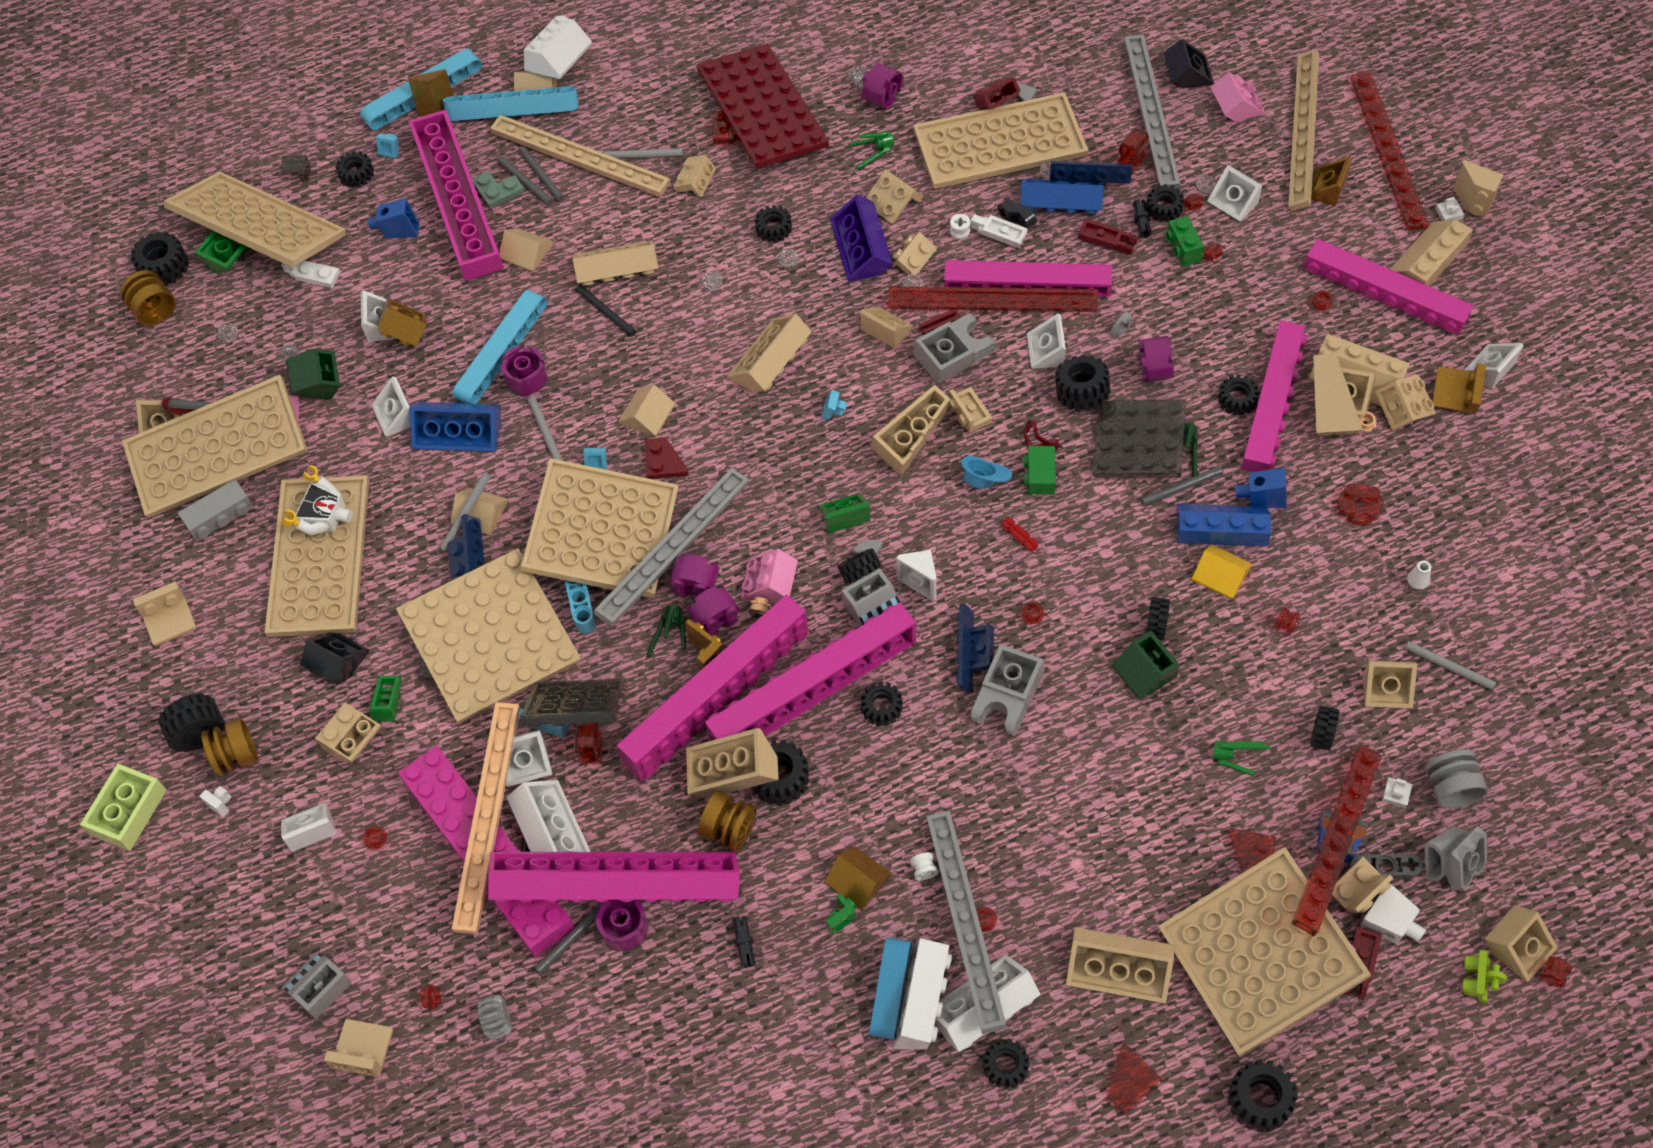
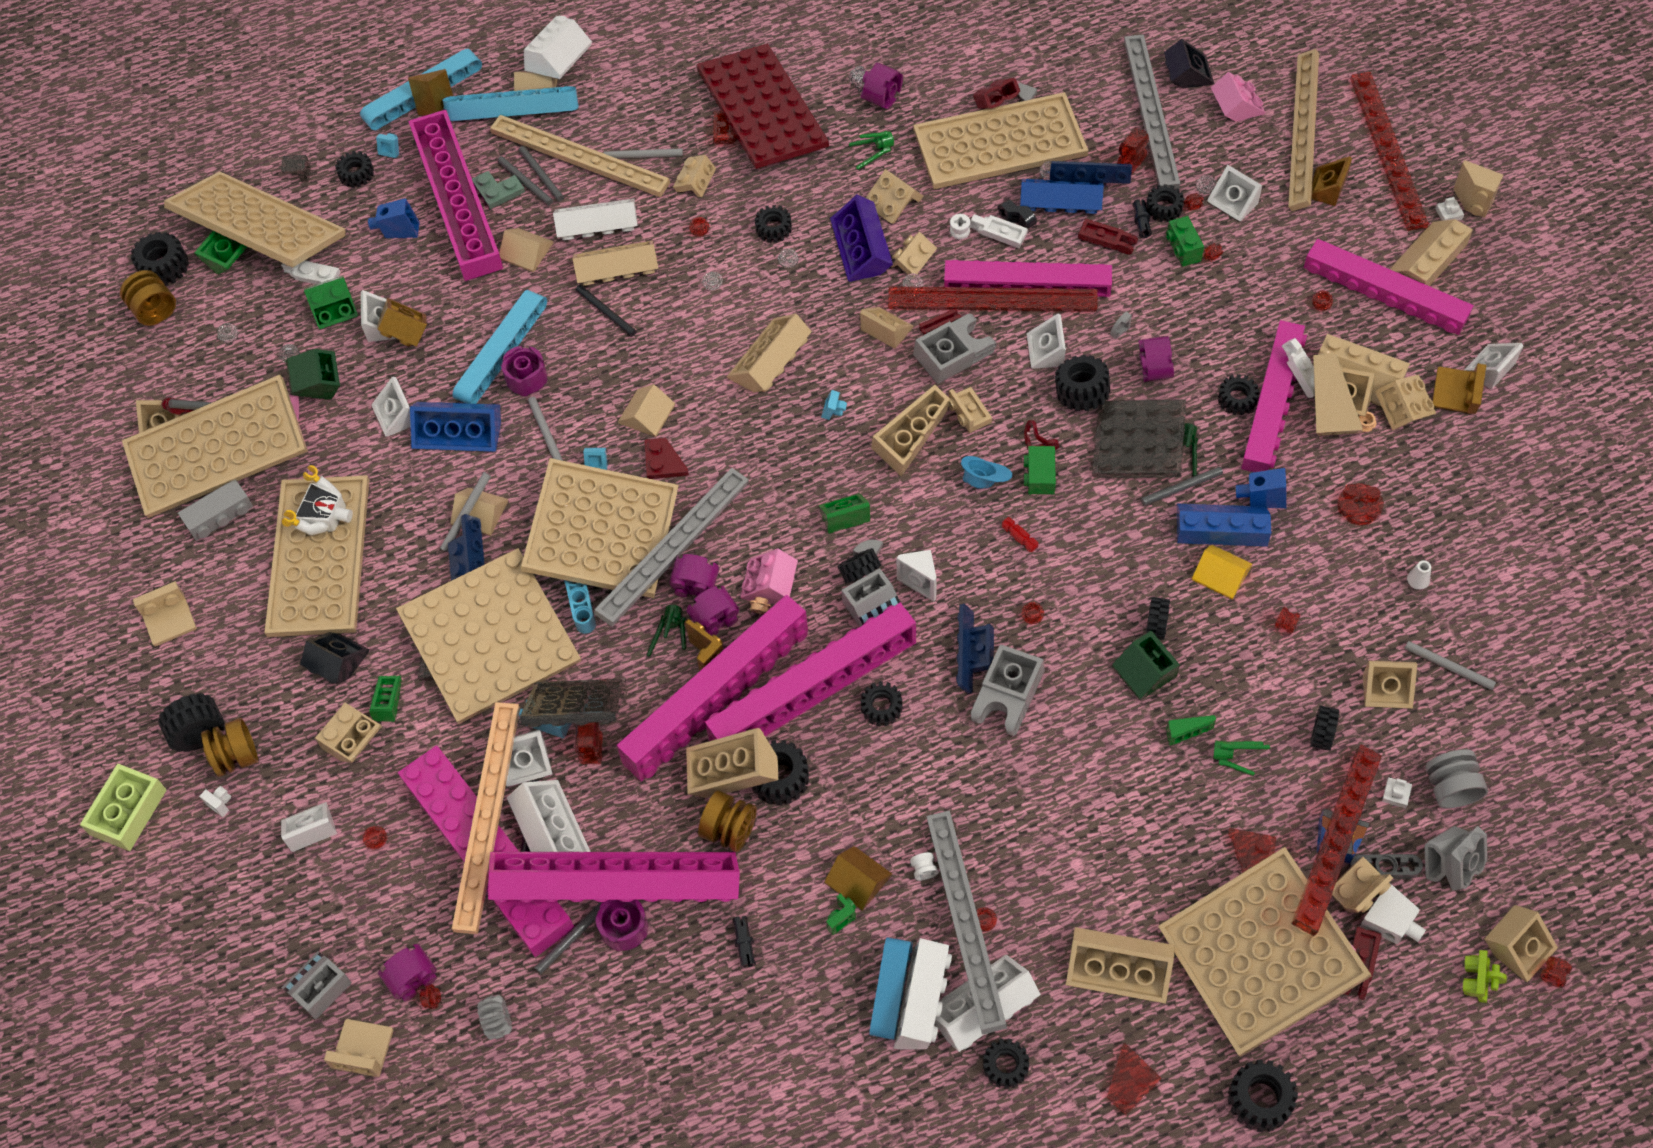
(331, 302): none -> green slope
(407, 972): none -> magenta brick
(595, 218): none -> white slope
(699, 226): none -> clear red plate
(1183, 729): none -> green slope
(1300, 366): none -> white hinge

